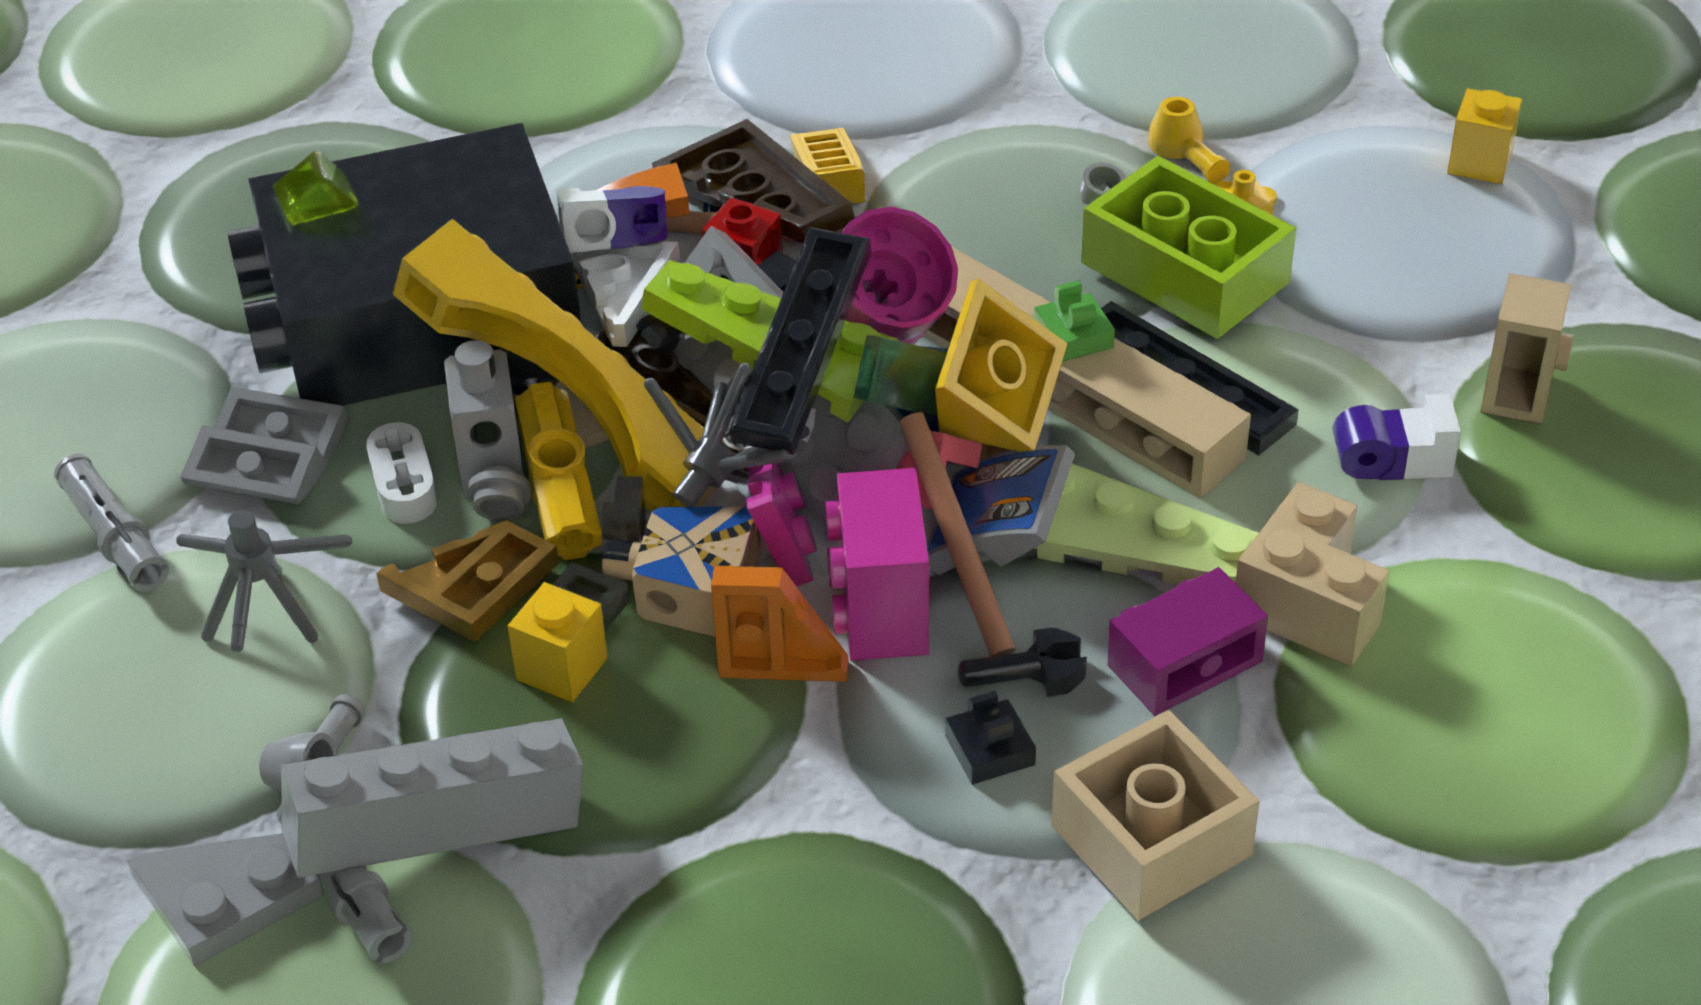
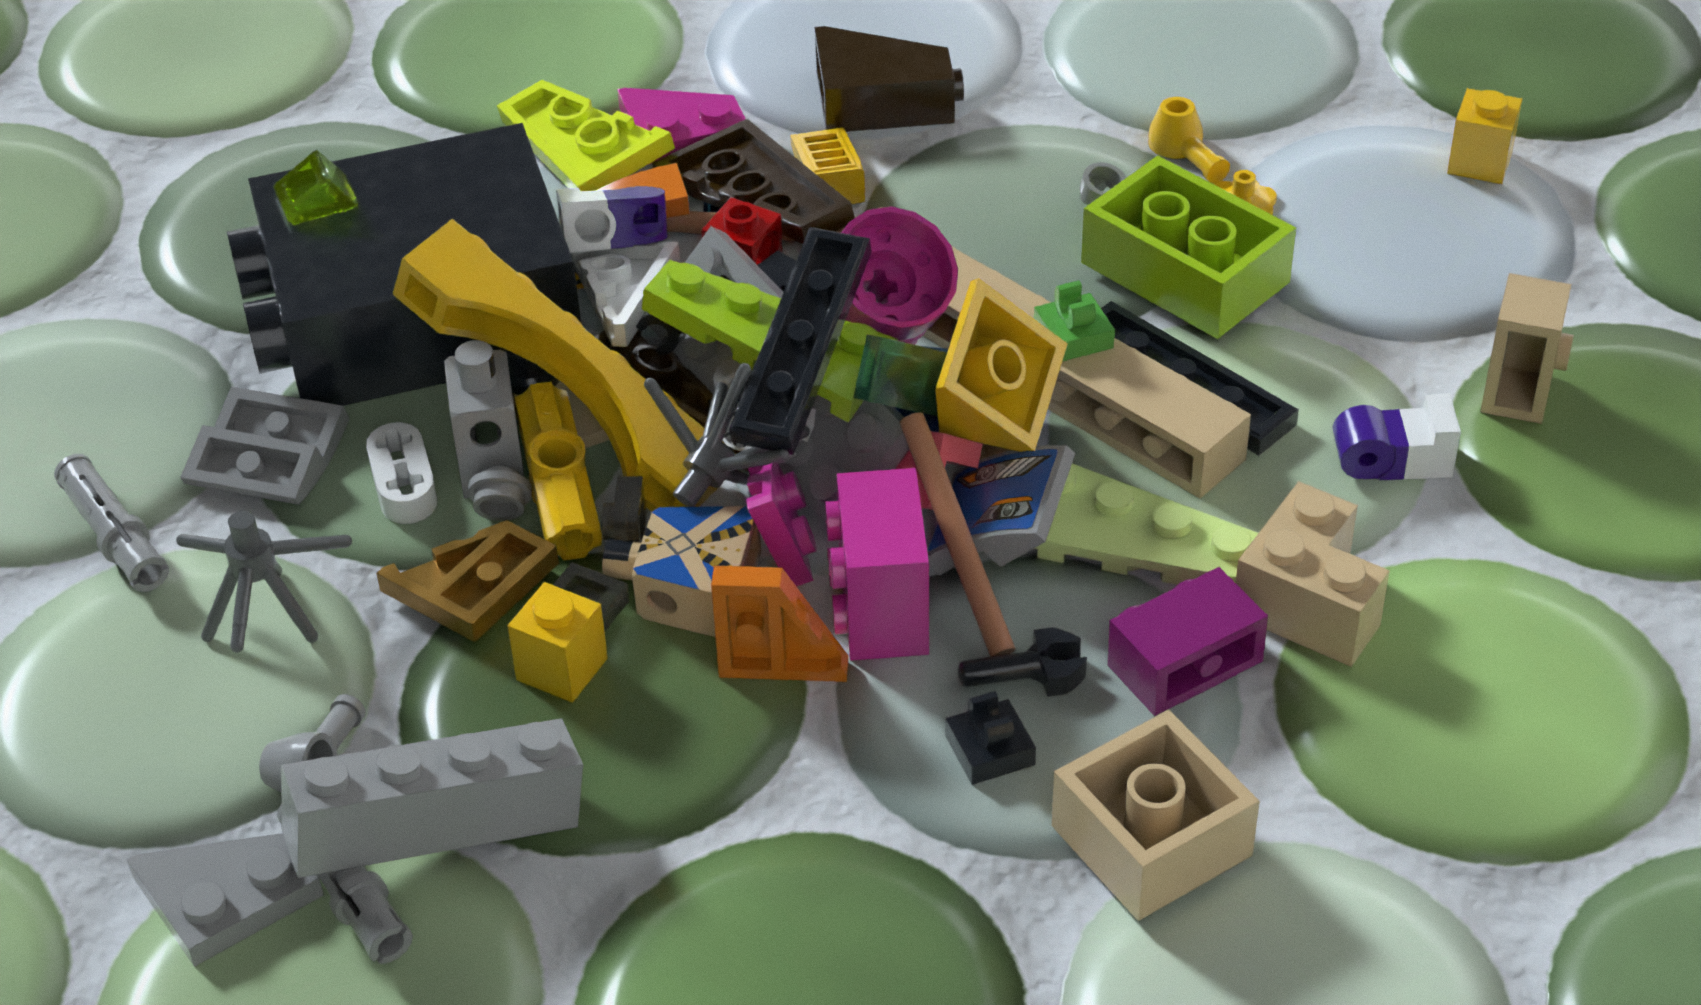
(580, 141): none -> neon yellow wing
(684, 114): none -> dark pink wing
(883, 81): none -> dark brown slope

